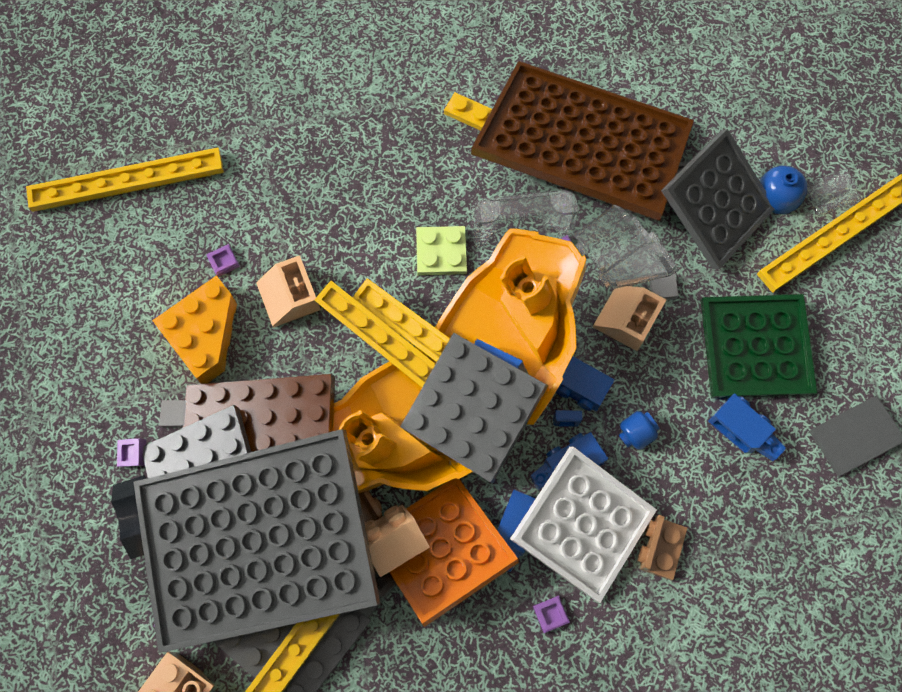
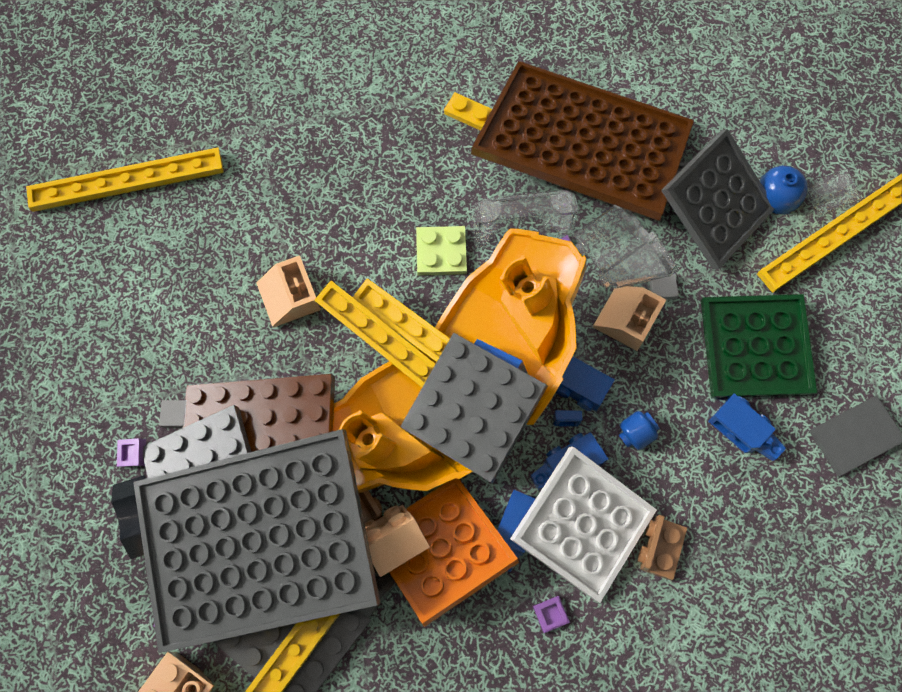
(201, 329): light orange brick -> none
(223, 260): medium lavender tile -> none

